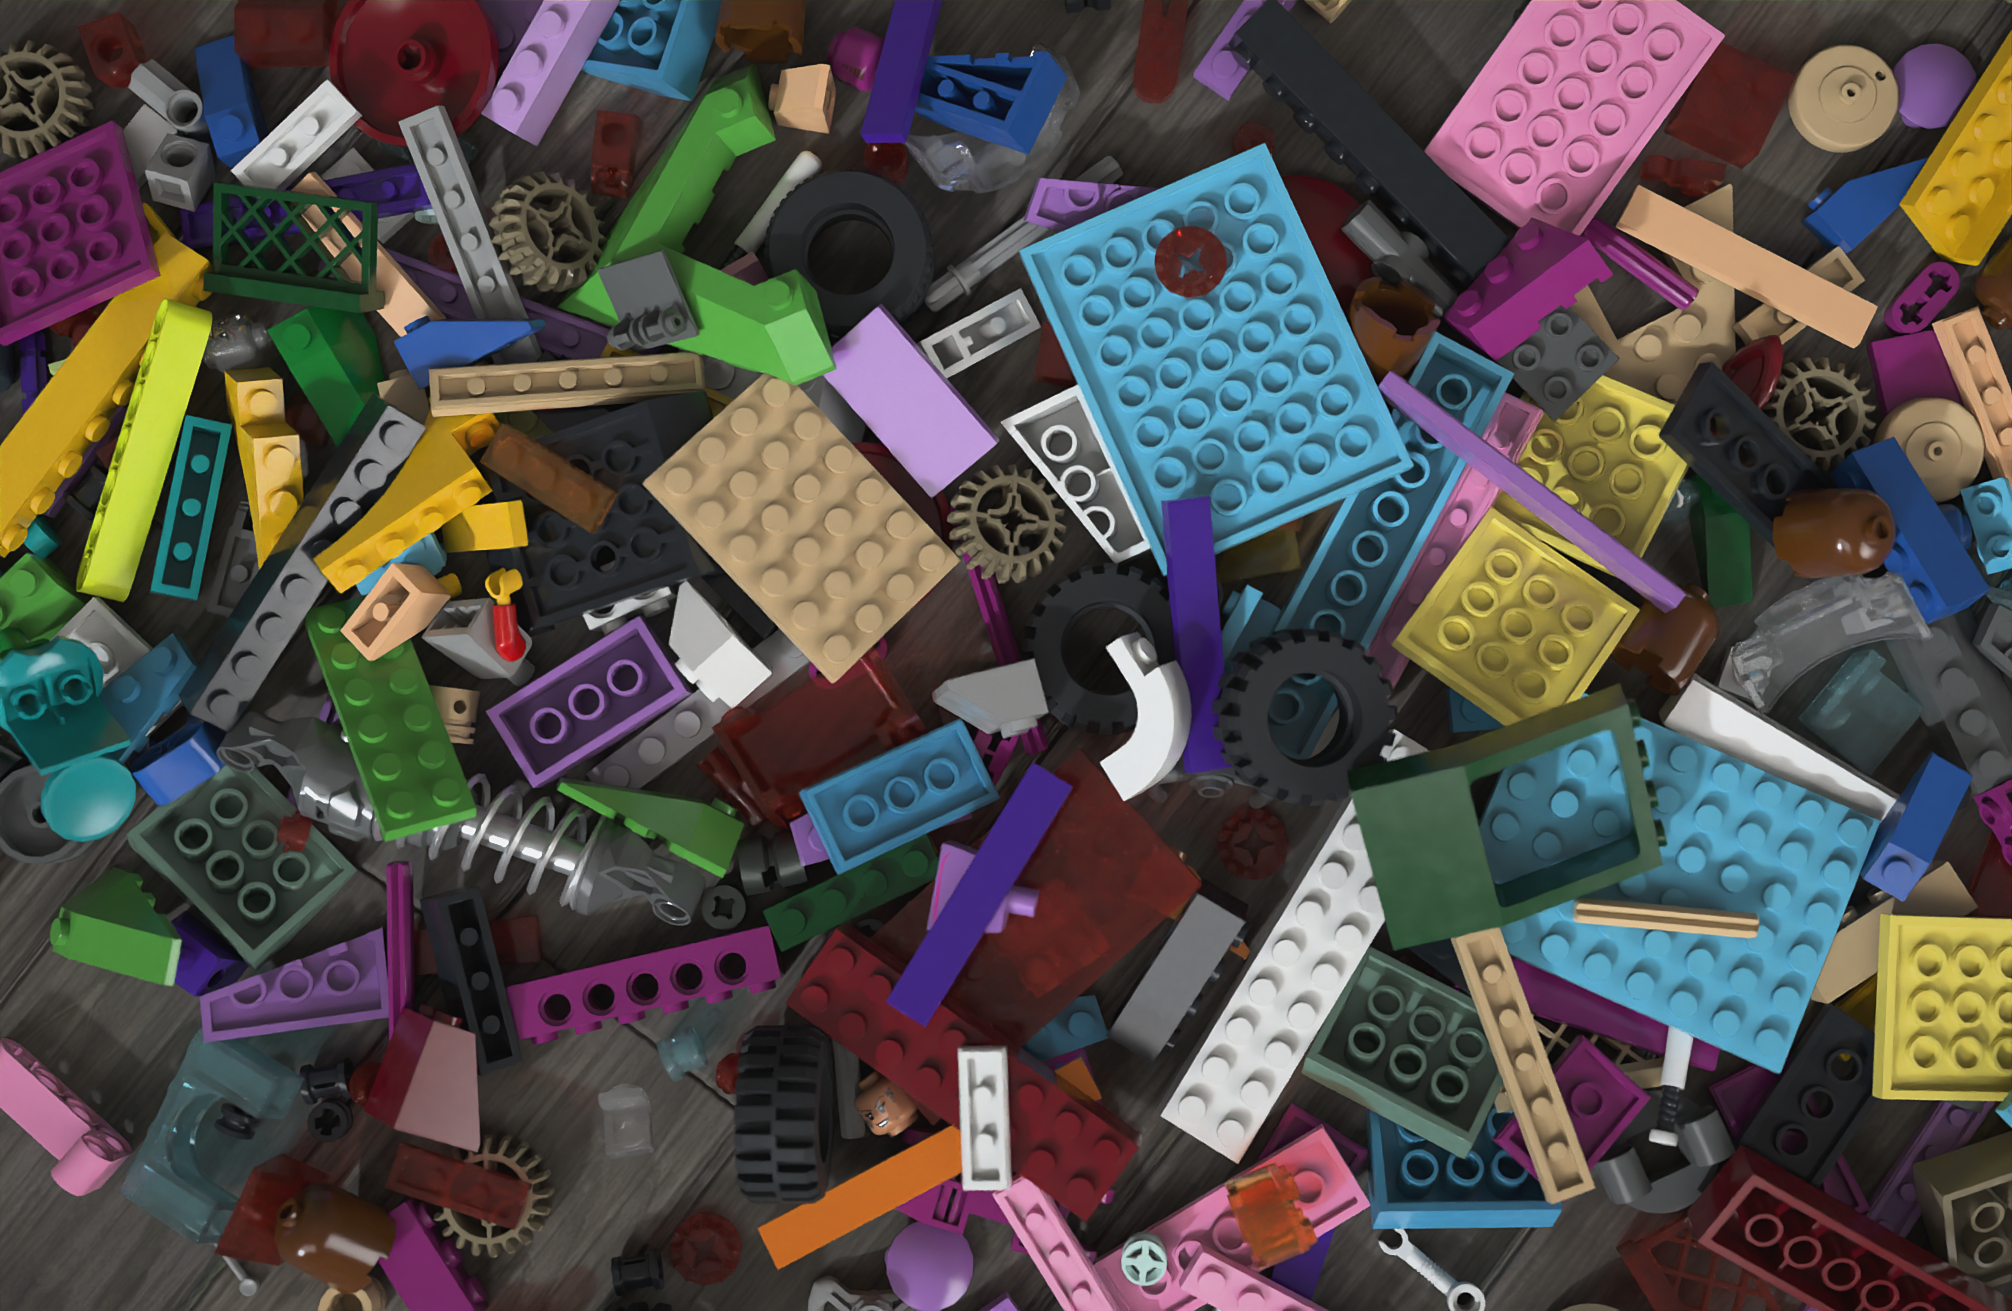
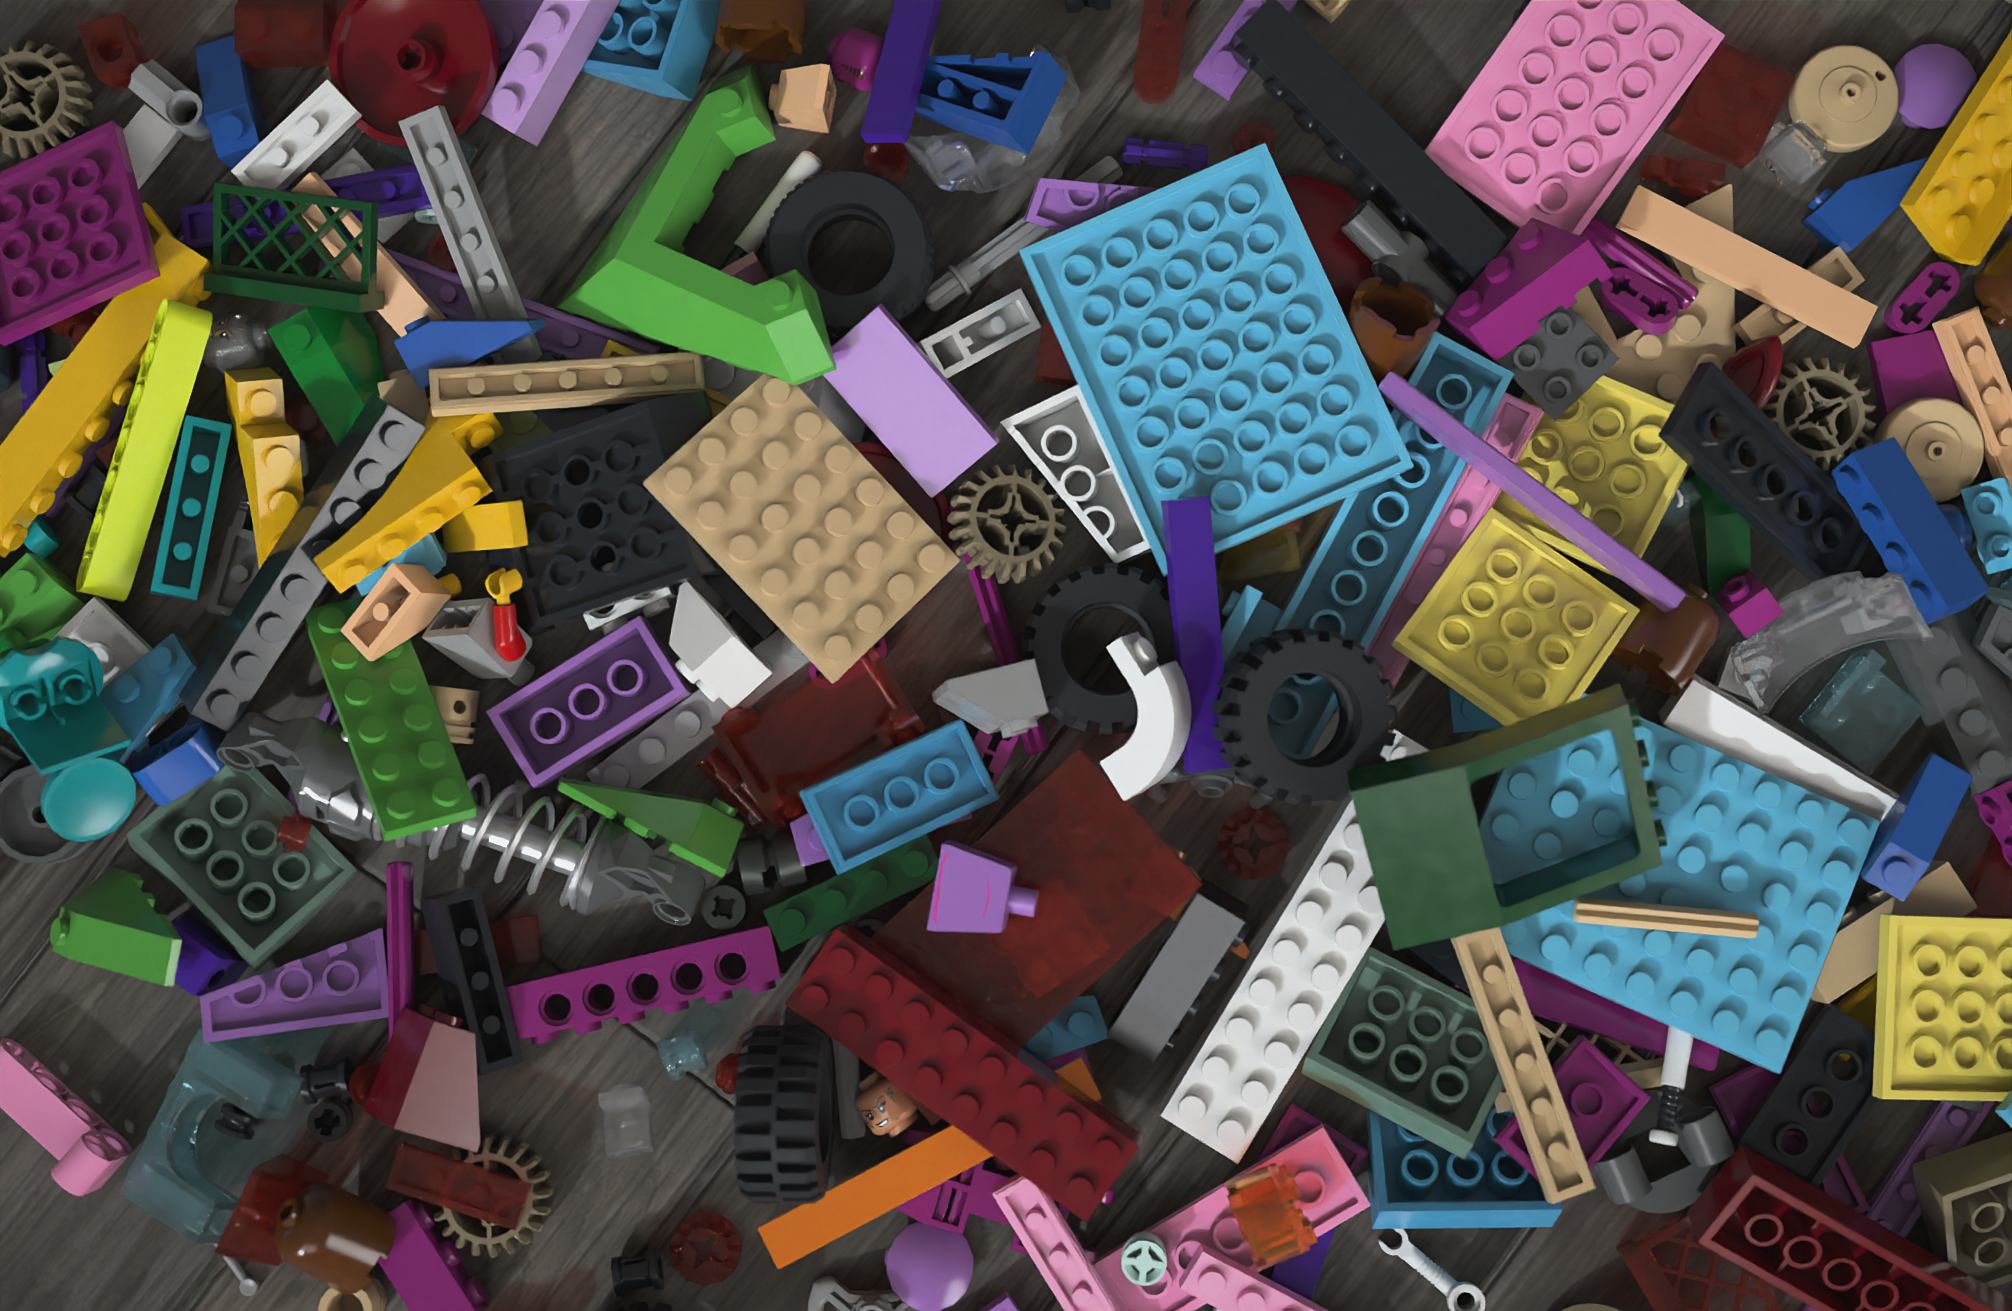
(180, 172): light grey brick -> none
(534, 235): dark tan gear -> none
(549, 478): clear orange plate -> none
(614, 153): clear red leg -> none
(646, 303): dark grey hinge -> none
(979, 894): dark purple tile -> none
(984, 1117): white tile -> none
(1165, 154): none -> dark purple axle
(1186, 242): clear red gear -> none
(1641, 298): none -> magenta beam
(1748, 603): none -> magenta plate
(1793, 153): none -> clear head
(1834, 532): reddish brown cylinder -> none

